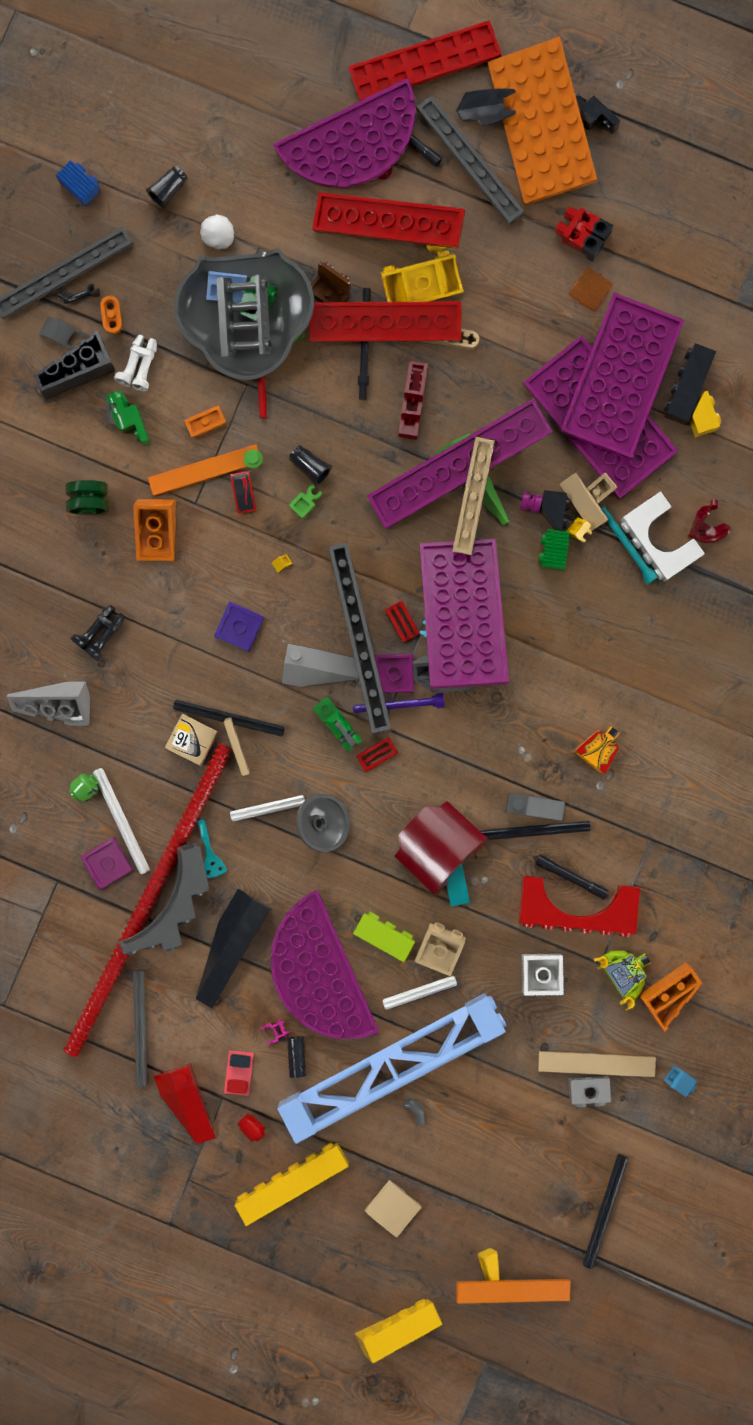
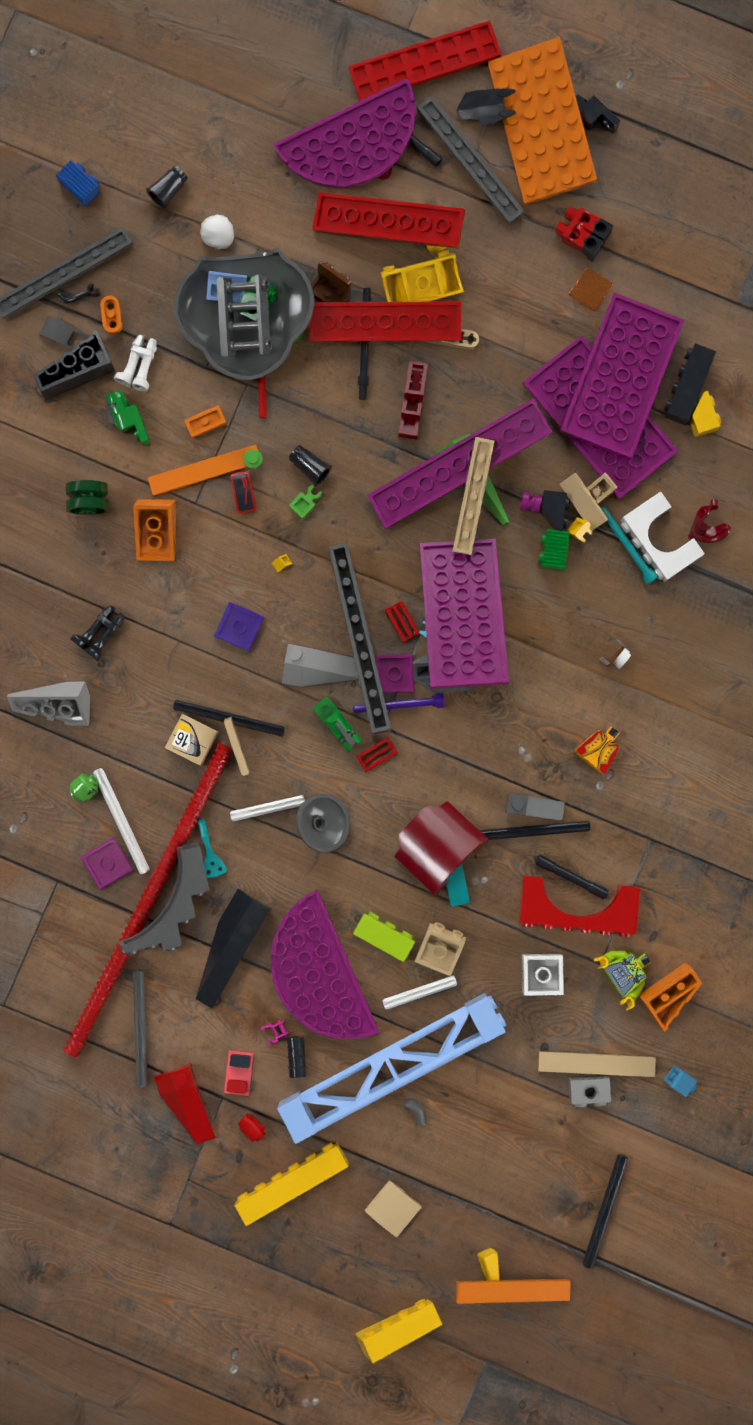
(619, 658): none -> piece

